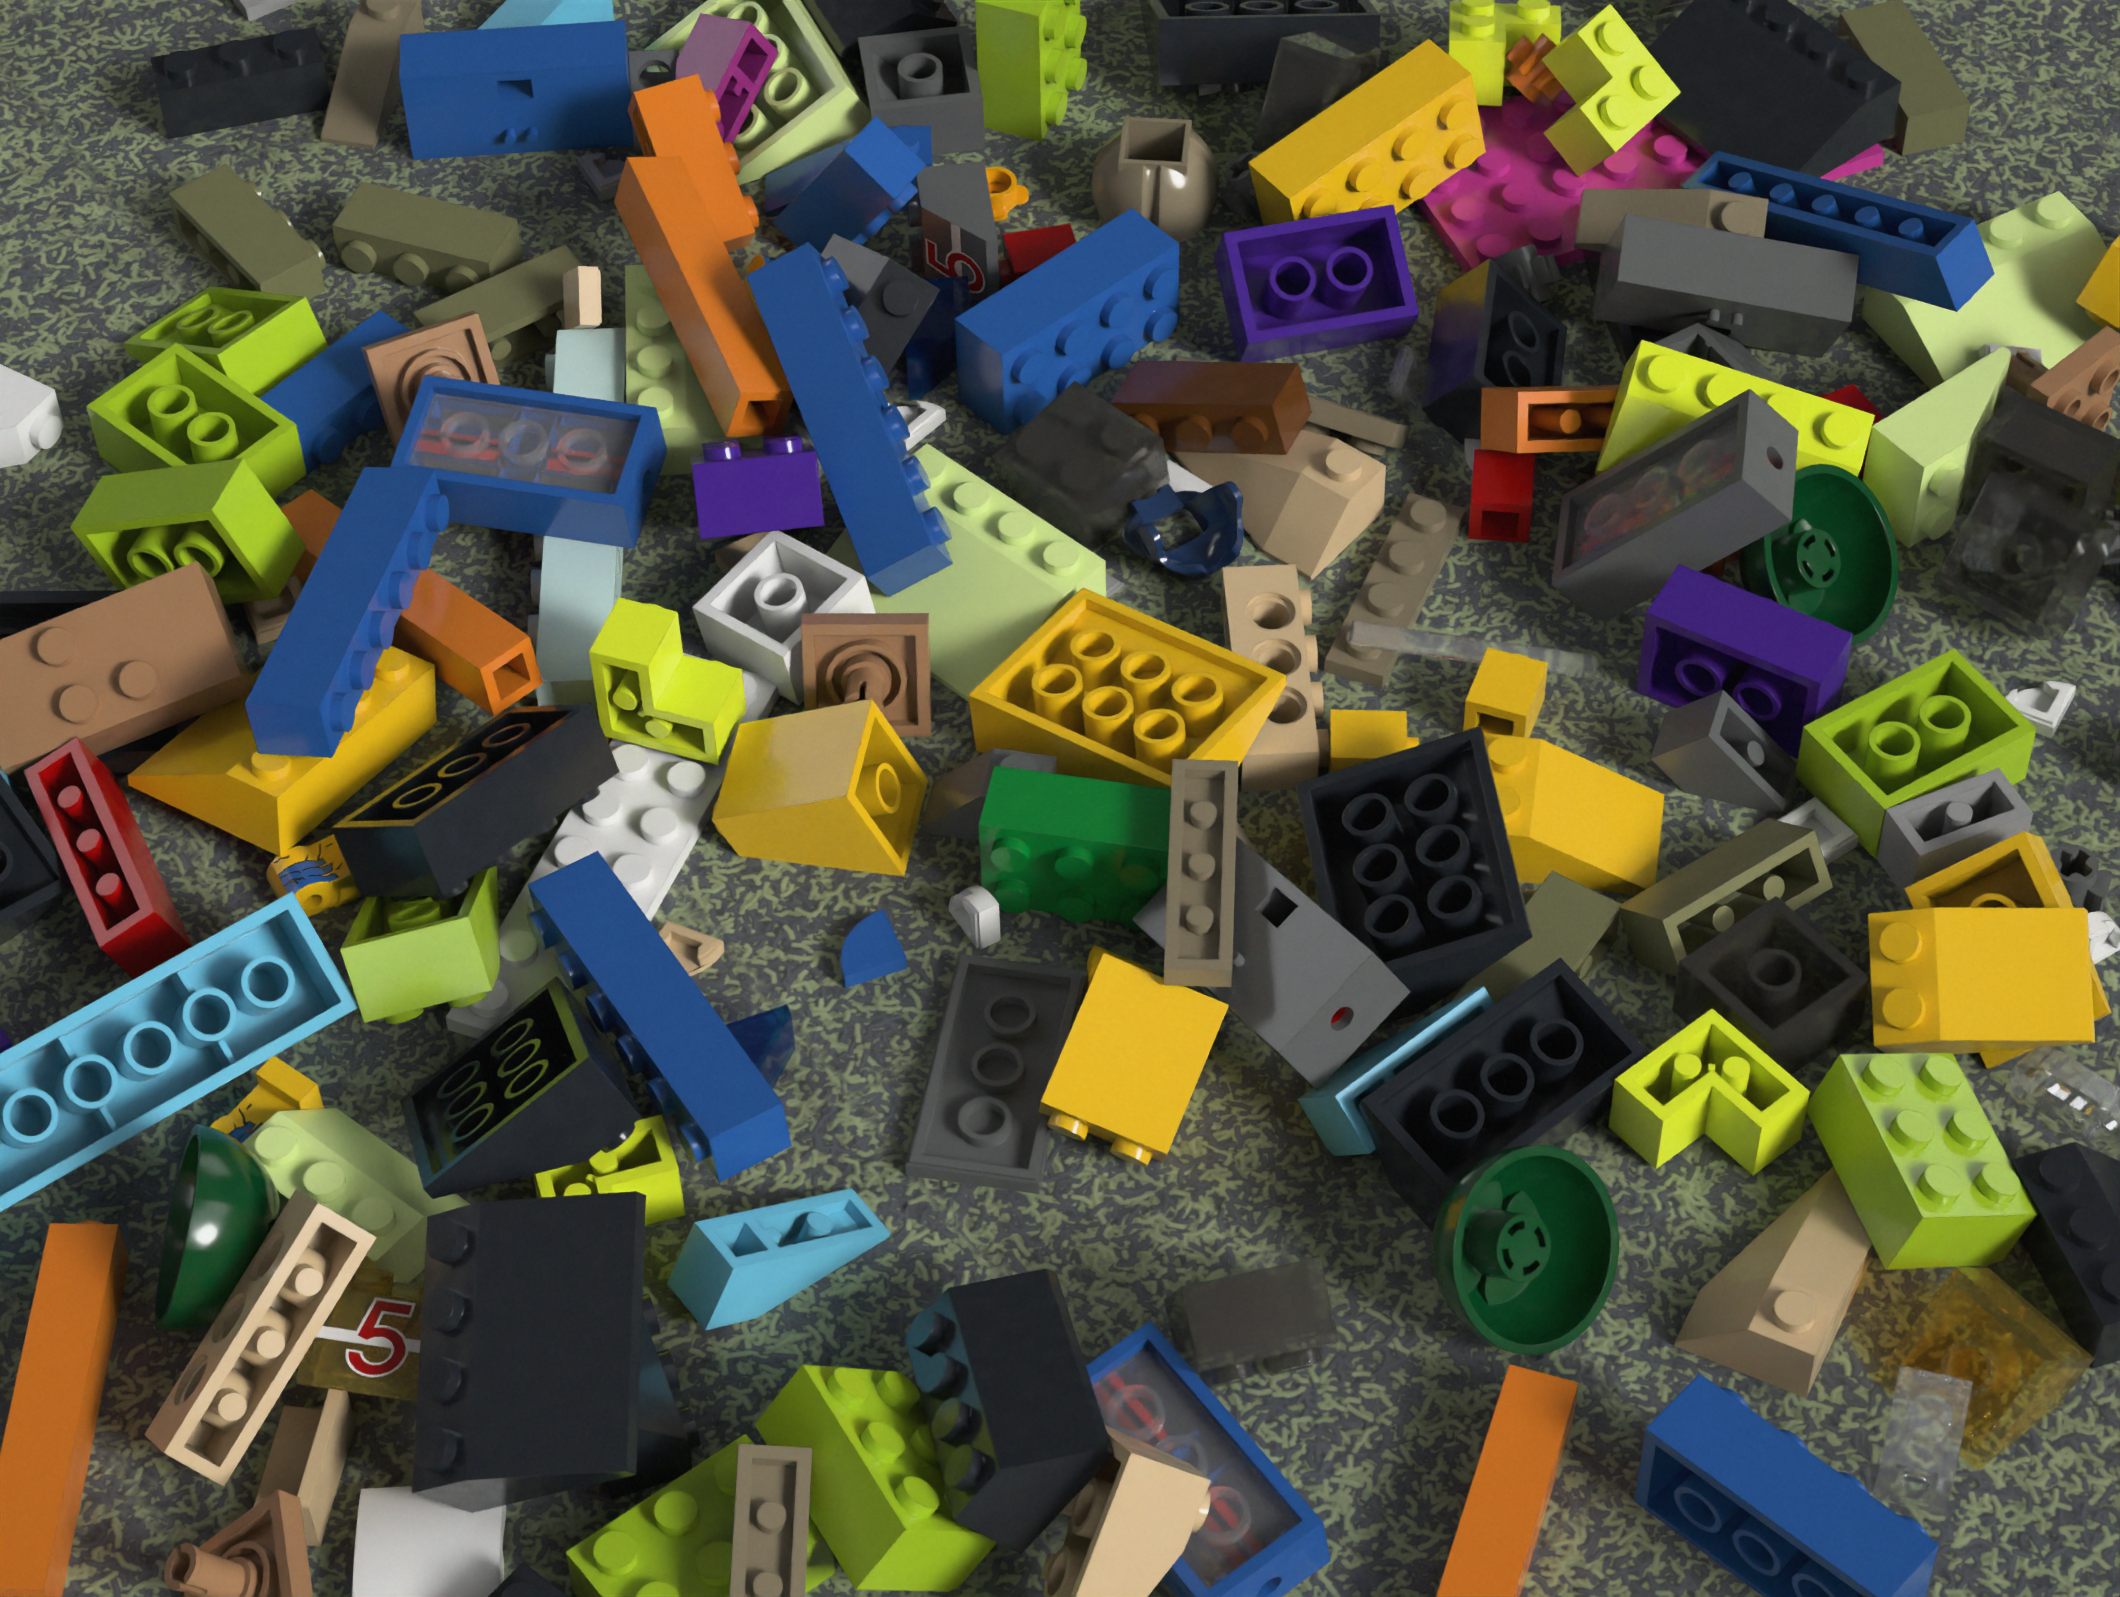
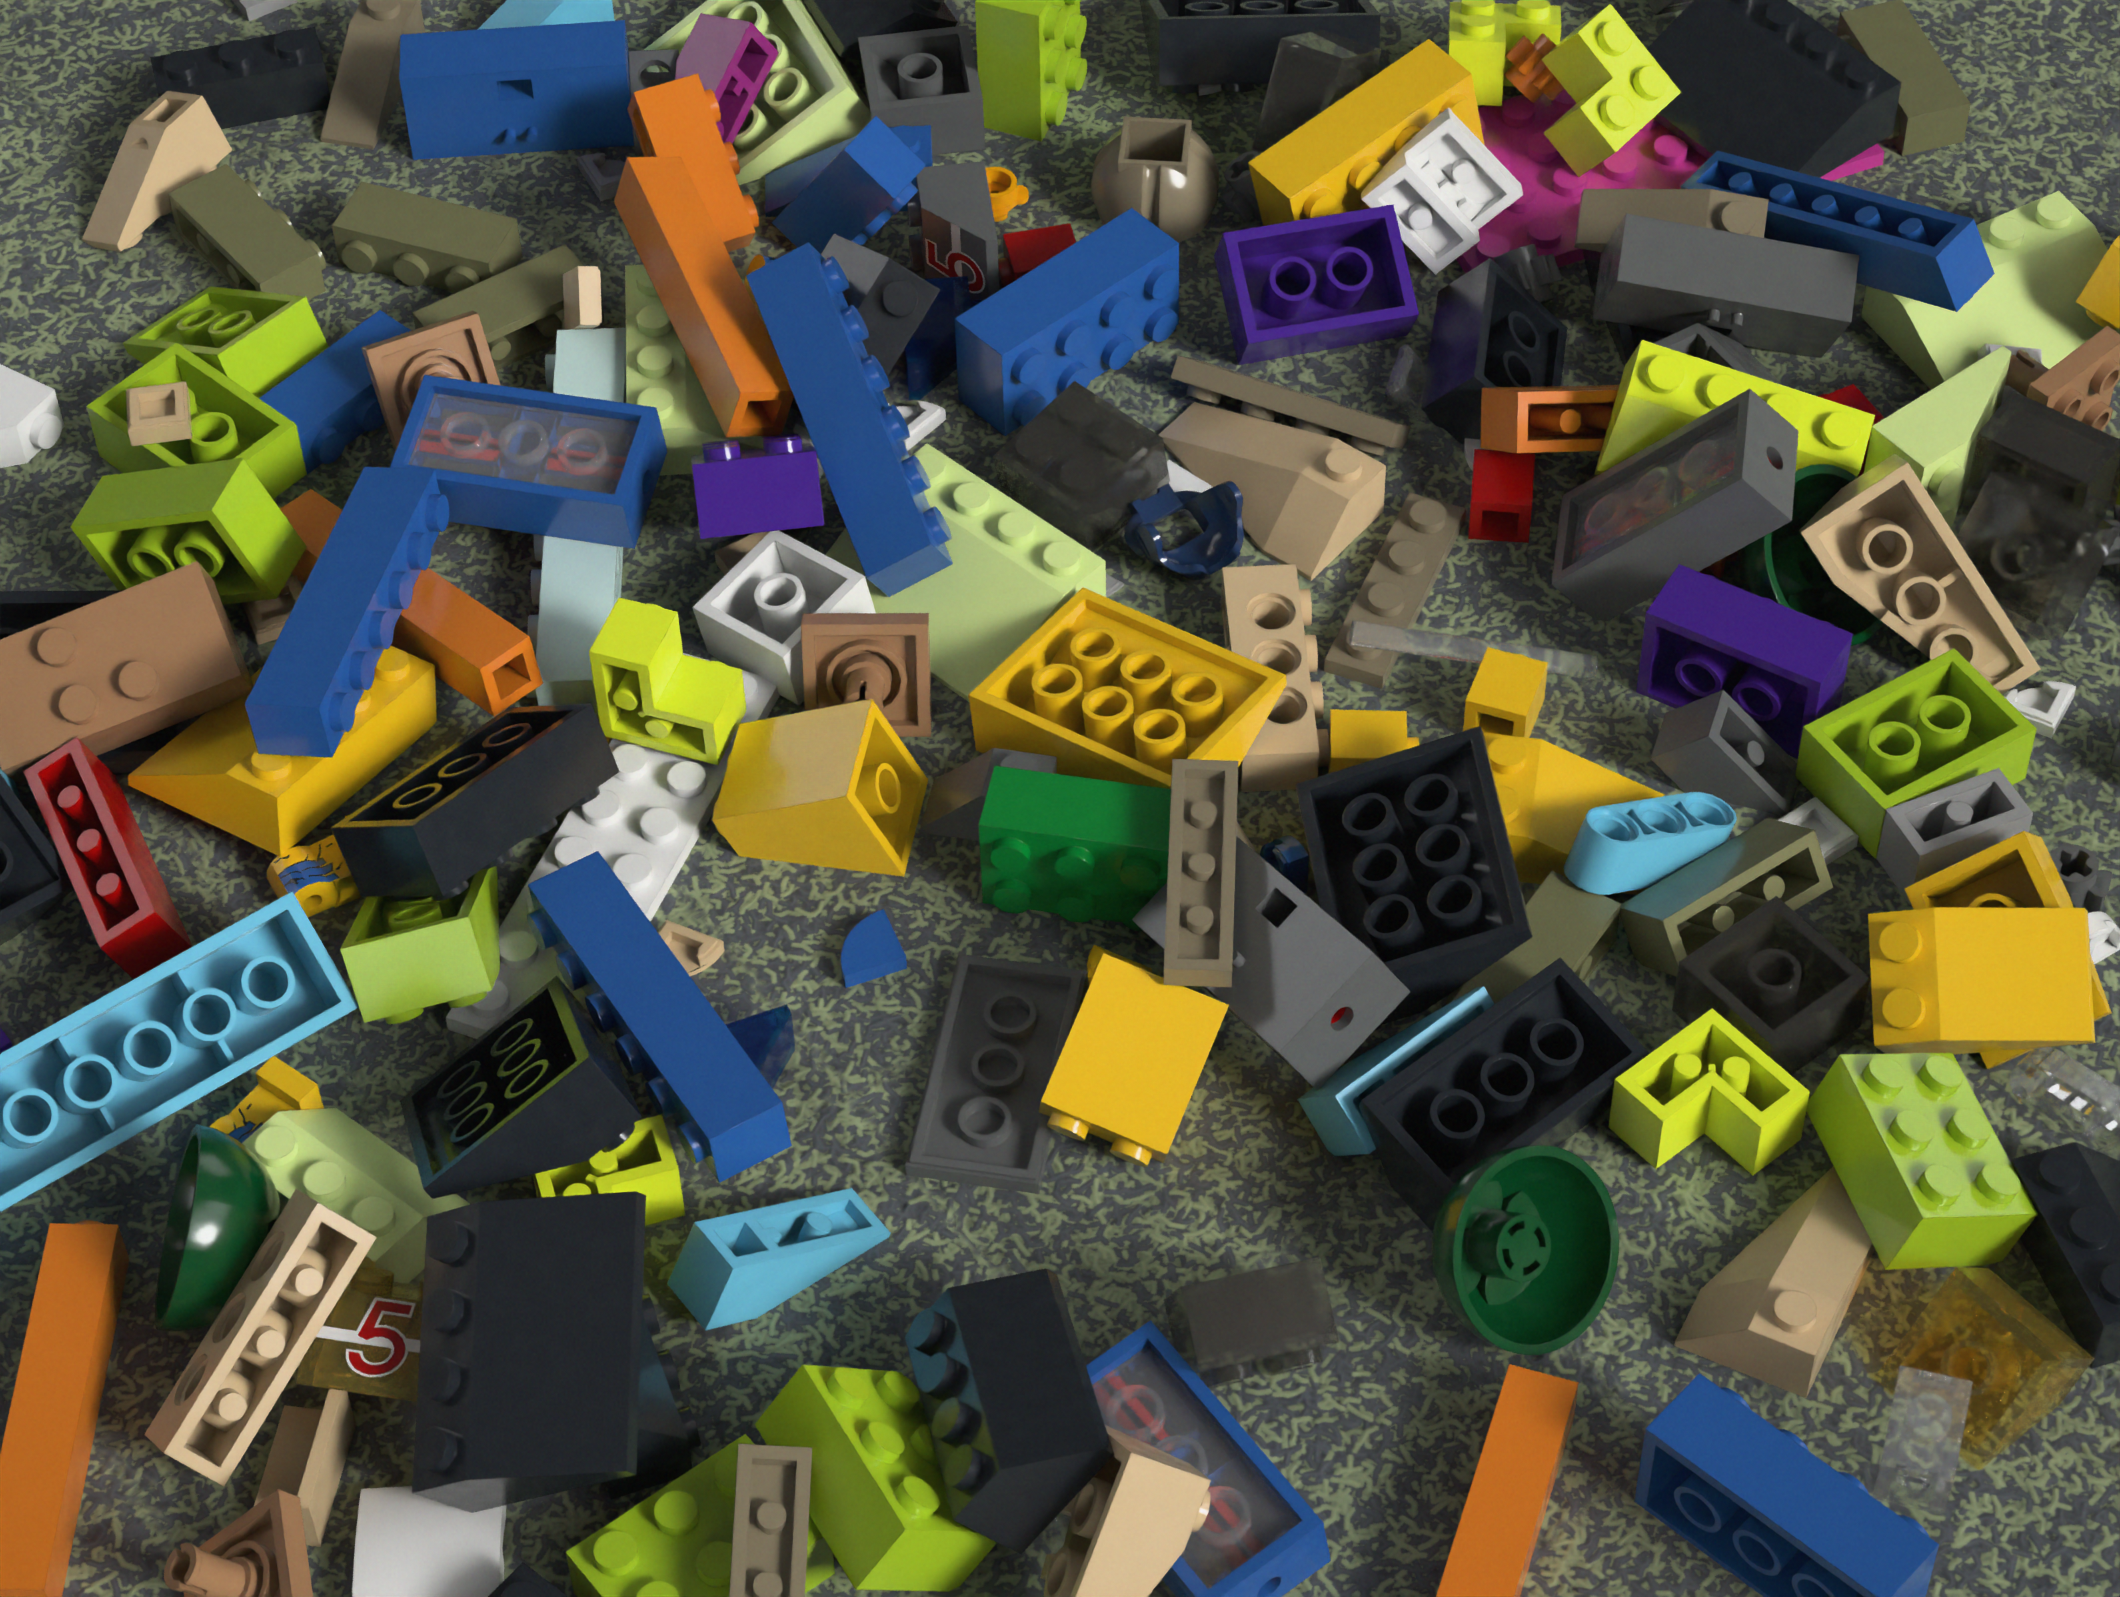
(158, 413): none -> tan tile
(160, 152): none -> tan slope
(977, 915): white tile -> none
(1217, 405): reddish brown brick -> none
(1289, 859): none -> blue tile
(1443, 190): none -> white slope
(1646, 840): none -> medium azure beam
(1906, 567): none -> tan wedge

